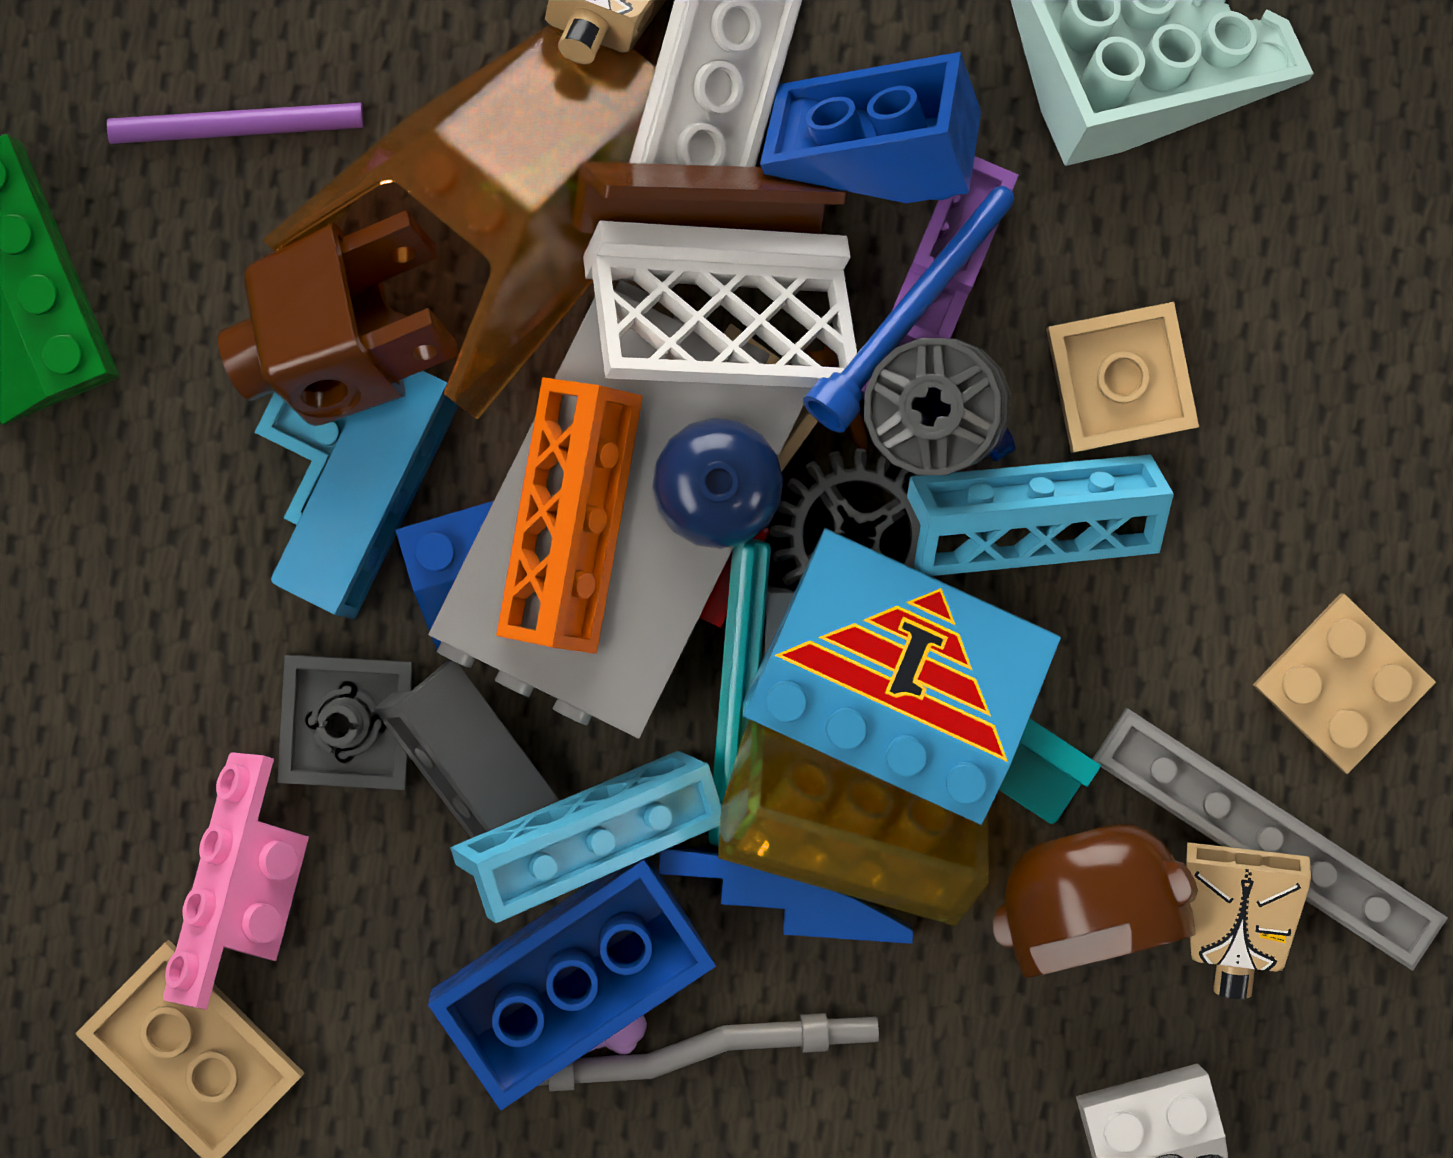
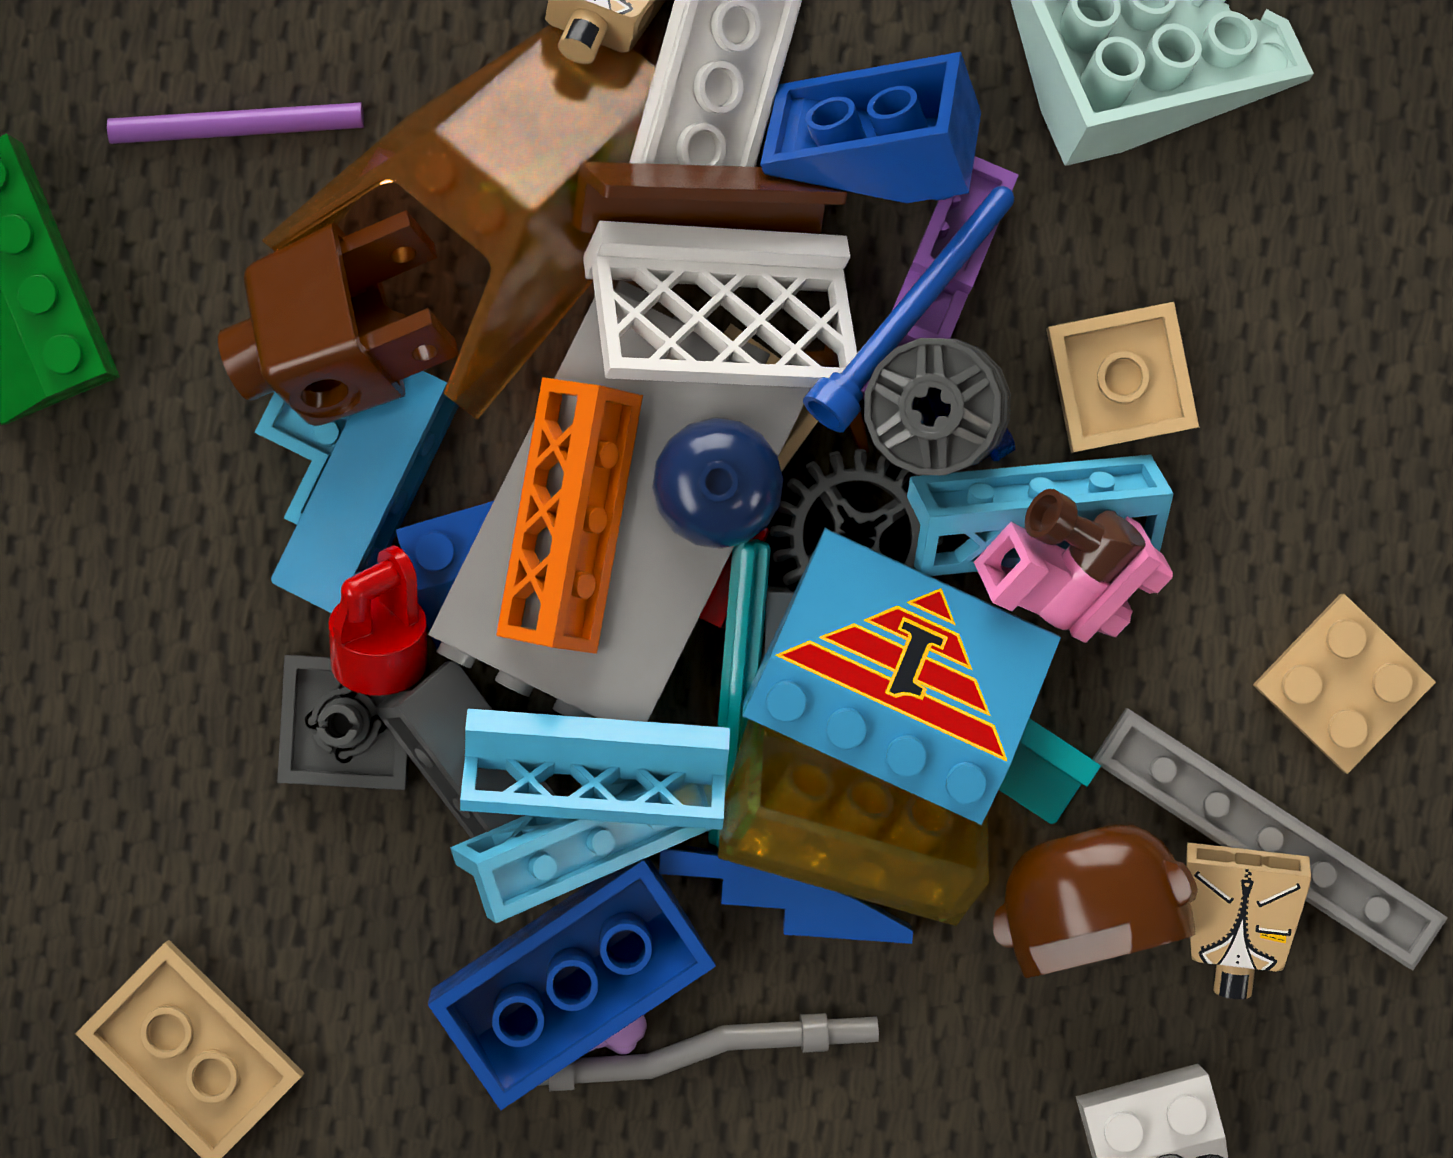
(239, 886): bright pink bracket -> none
(379, 628): none -> red piece
(599, 750): none -> medium azure fence
(1076, 586): none -> bright pink hips

